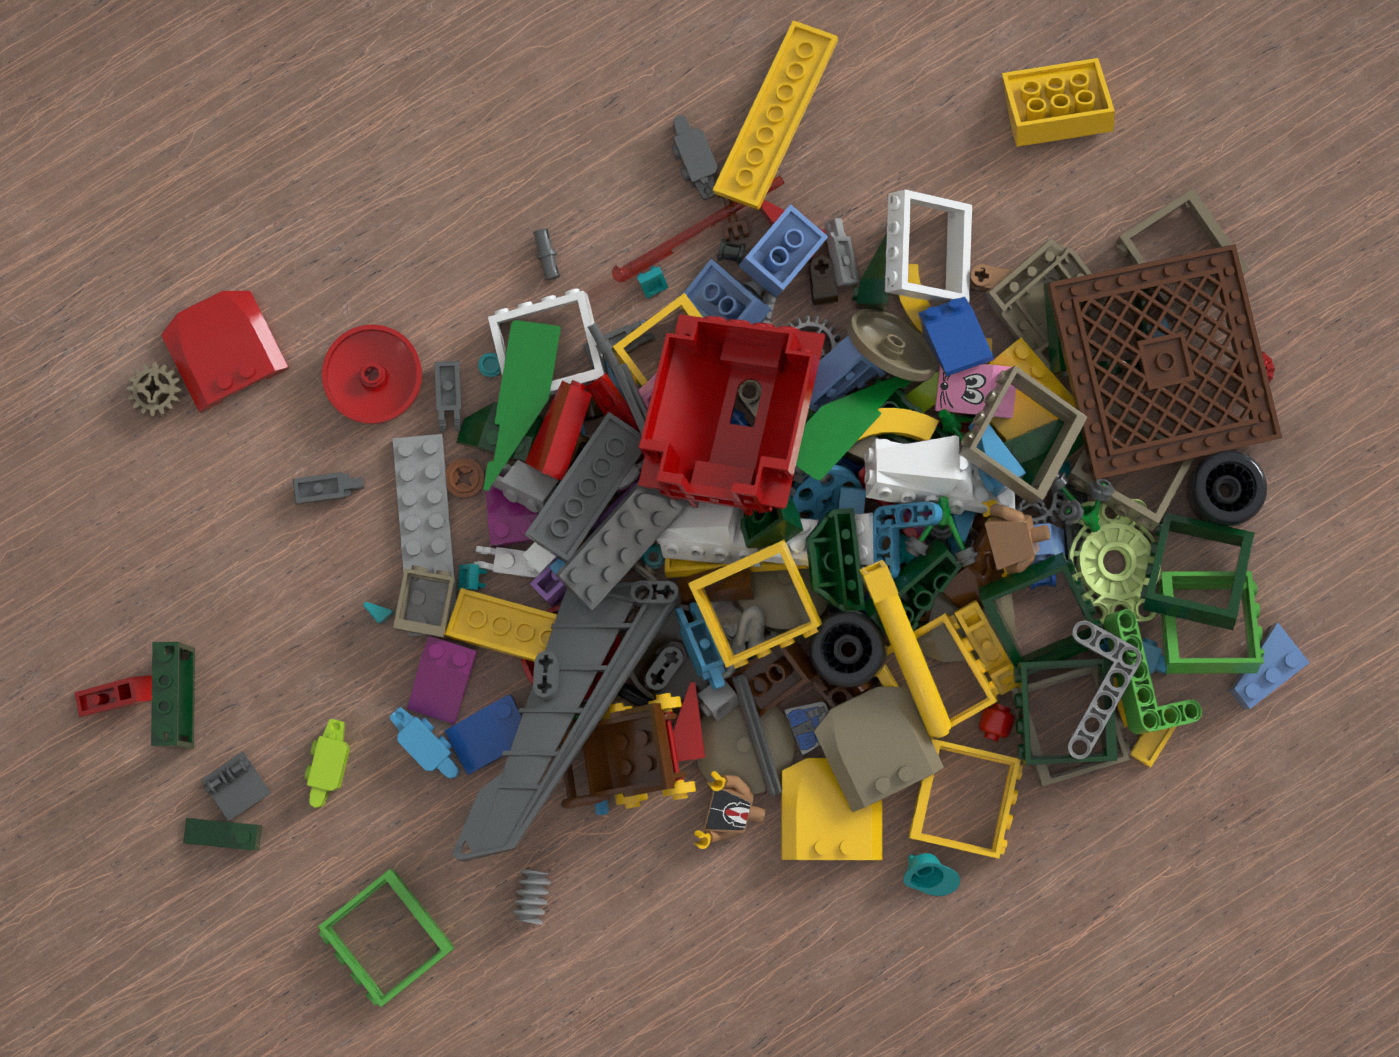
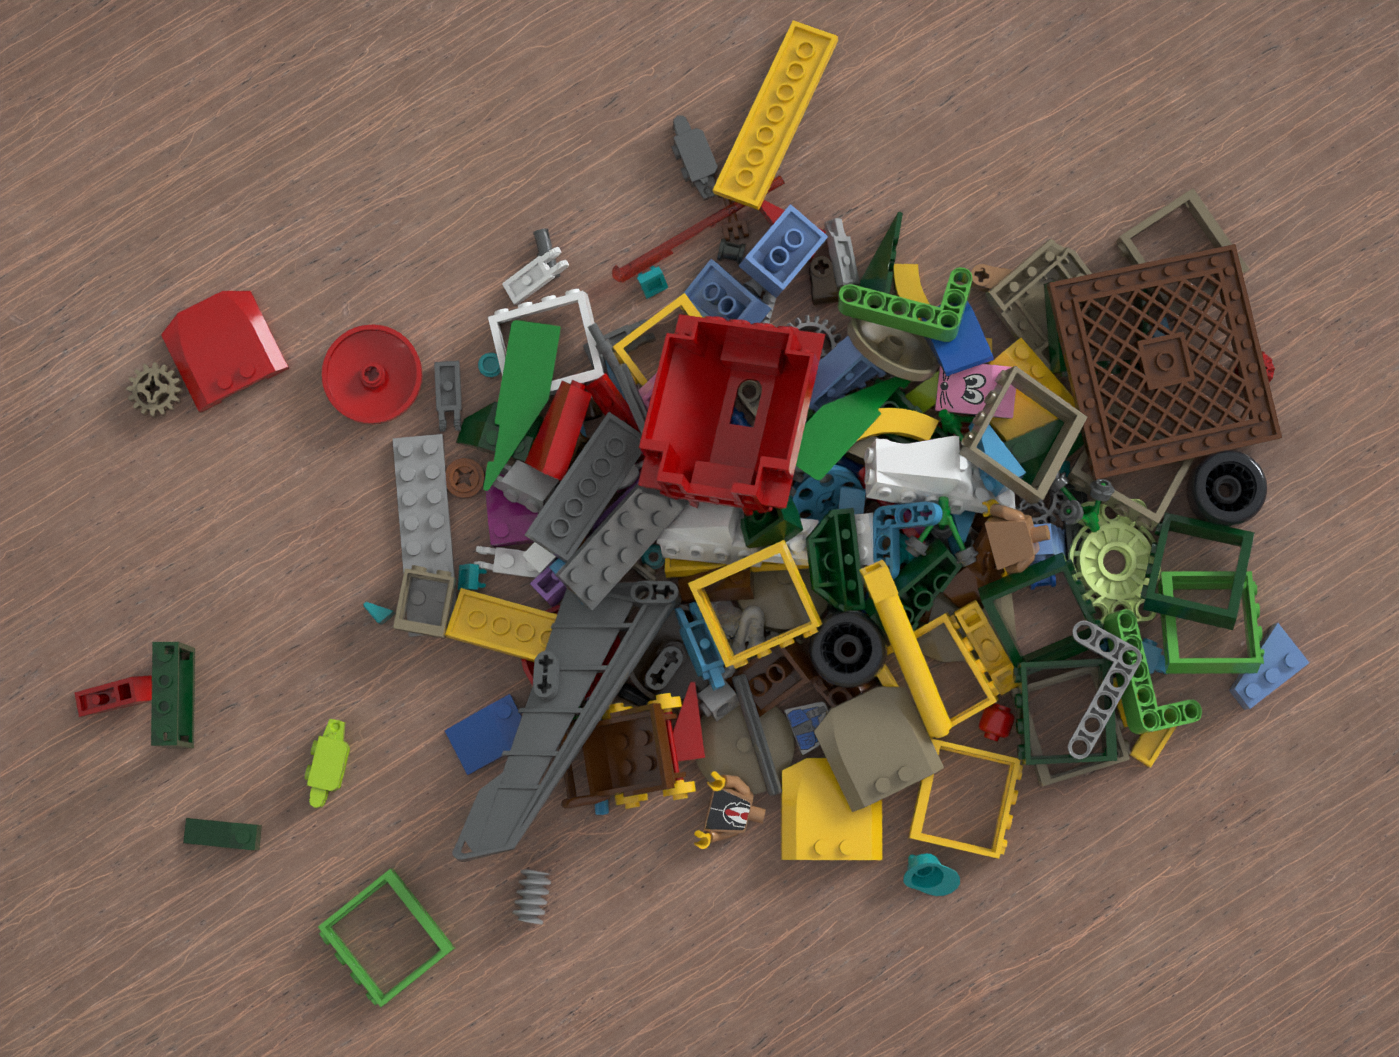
(235, 786): dark grey hinge -> none
(325, 487): dark grey hinge -> none
(423, 744): dark azure hinge -> none
(442, 679): magenta slope -> none
(534, 276): none -> white hinge
(911, 309): none -> bright green beam
(957, 247): white window -> none
(1058, 102): yellow slope -> none

